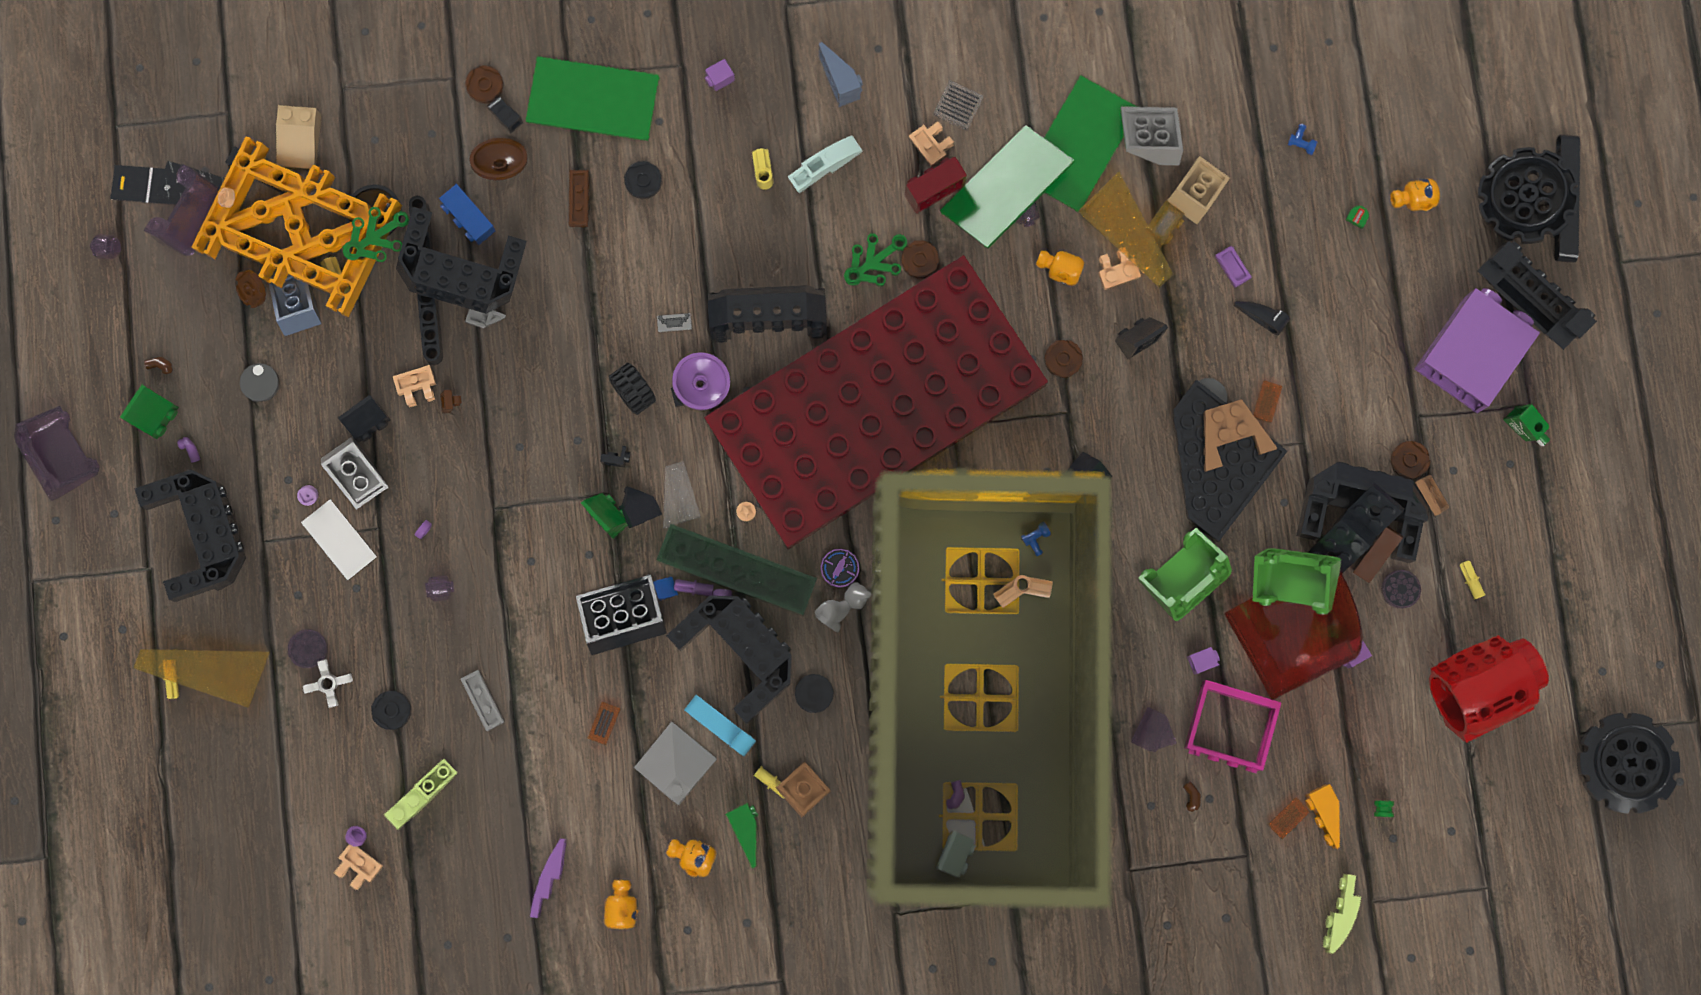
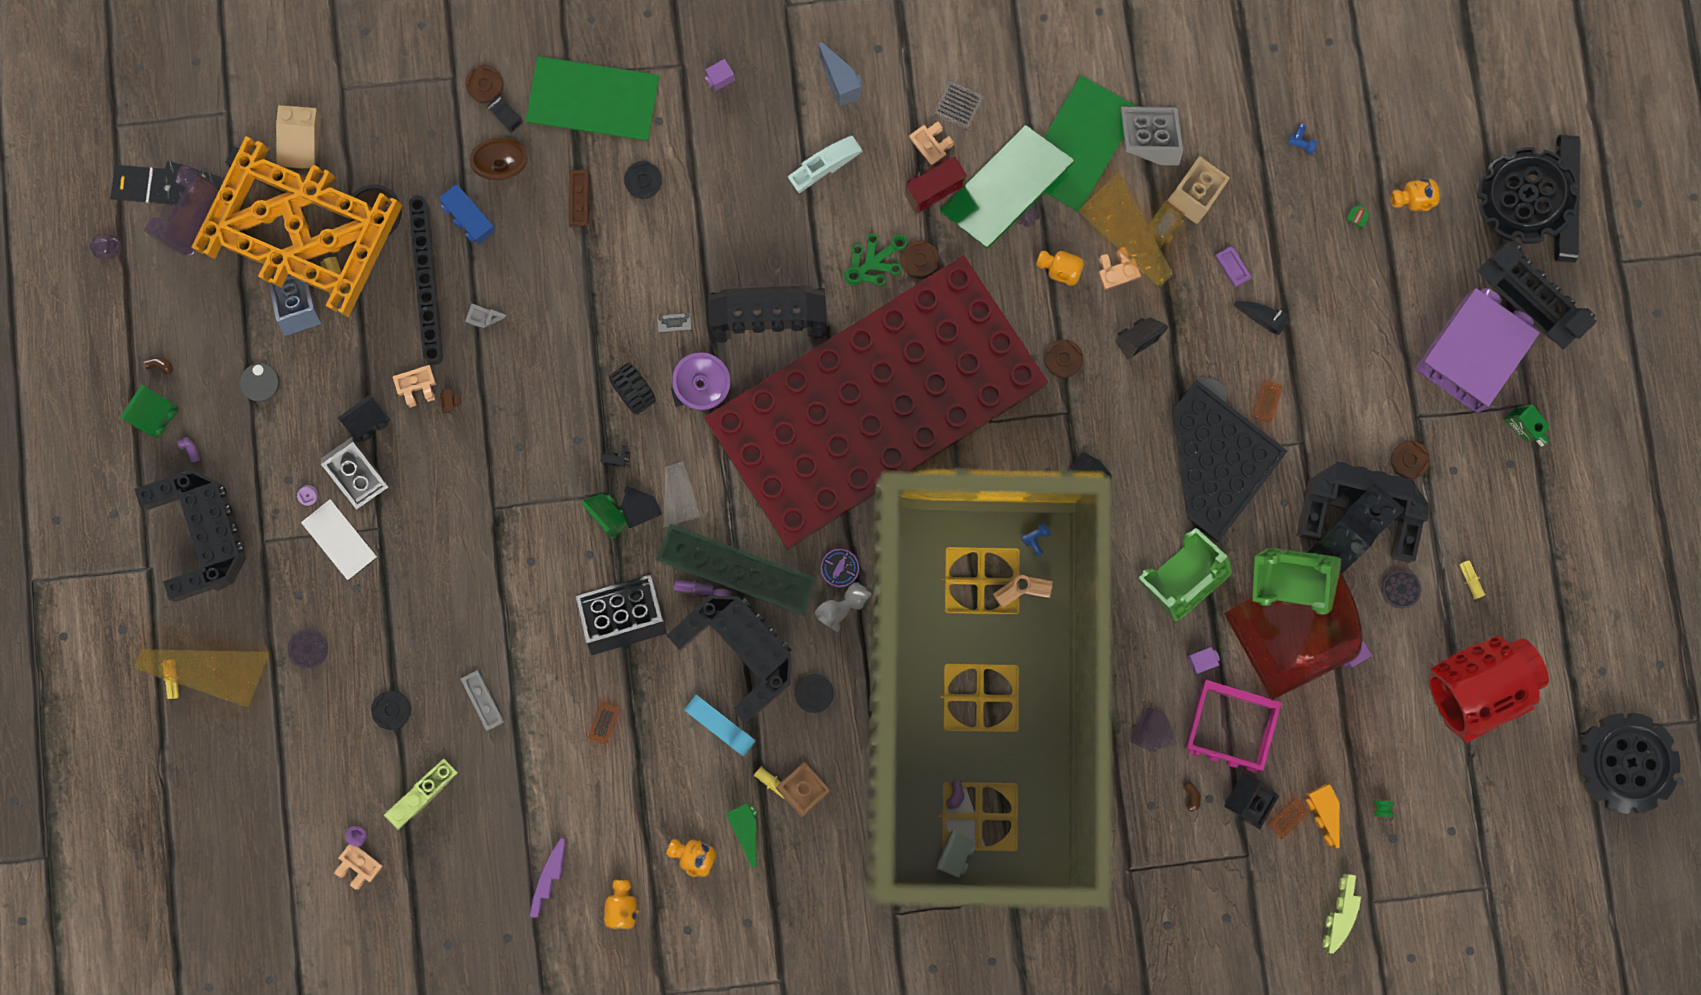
(54, 453): clear purple windscreen -> none
(226, 197): light nougat tile -> none
(250, 288): reddish brown tile -> none
(330, 693): white pin -> none
(373, 237): green plant -> none
(423, 529): medium lavender tile -> none
(439, 588): clear purple head -> none
(455, 278): black wedge -> none
(665, 588): blue slope -> none
(675, 763): light grey slope -> none
(746, 511): light nougat tile -> none
(762, 168): light yellow piece -> none
(1230, 424): medium nougat wing -> none
(1251, 801): none -> black slope
(1378, 554): reddish brown tile -> none
(1432, 495): medium nougat tile -> none

